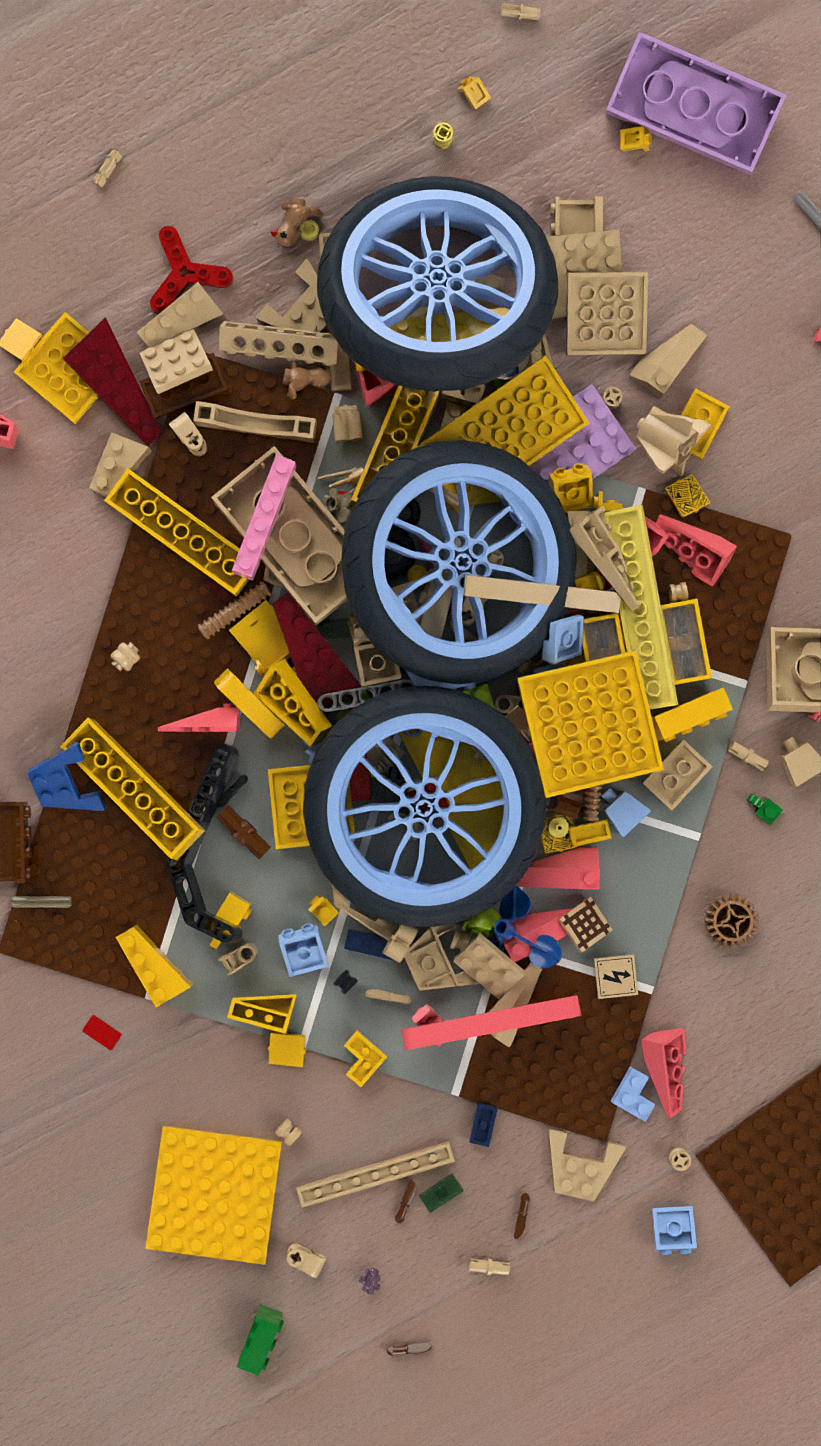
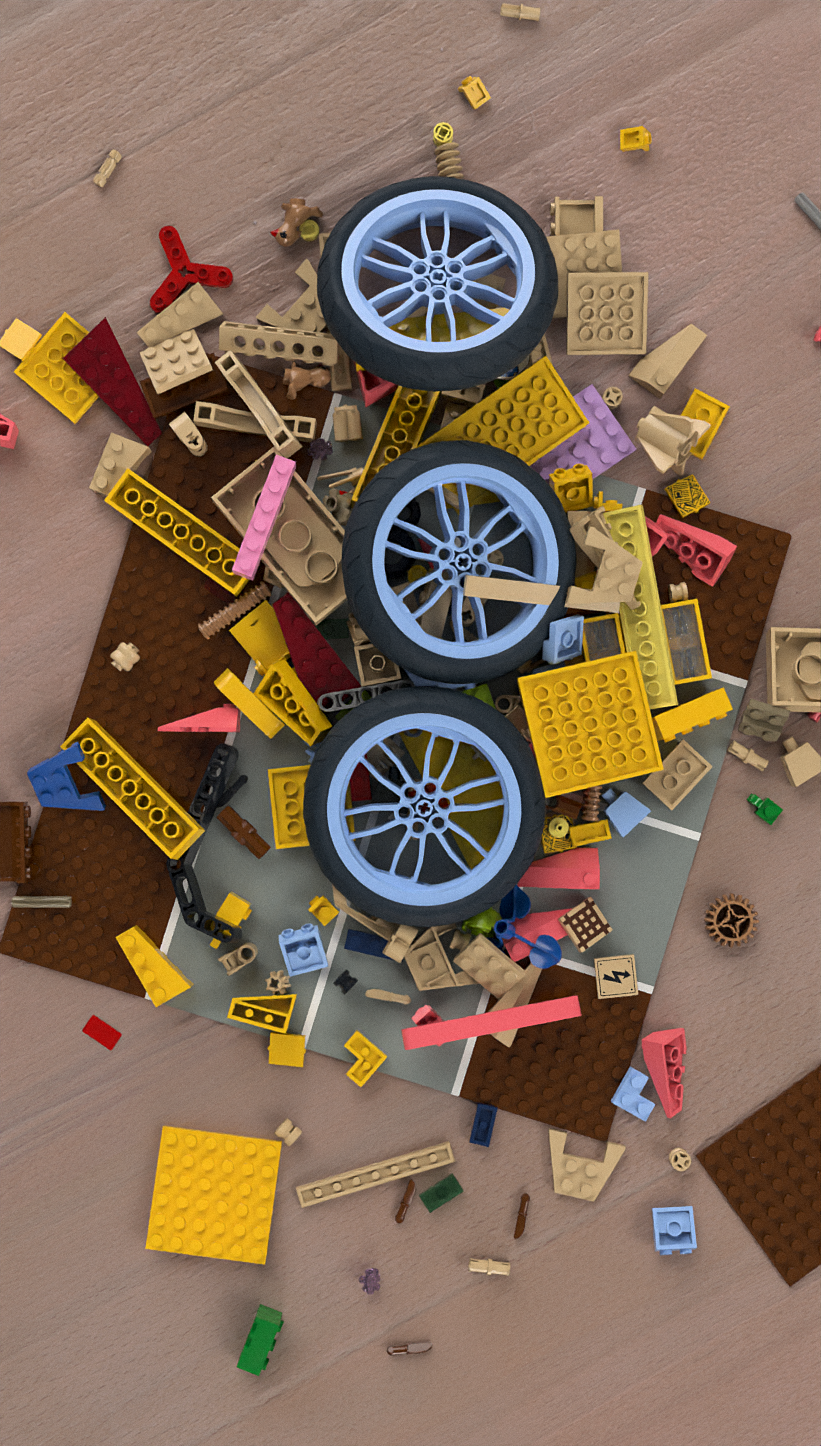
(259, 404): none -> tan arch
(281, 986): none -> tan gear
(307, 1261): tan piece -> none
(320, 449): none -> plant
(447, 161): none -> tan piece
(615, 575): none -> tan wing
(695, 103): lavender piece -> none
(763, 720): none -> dark tan plate

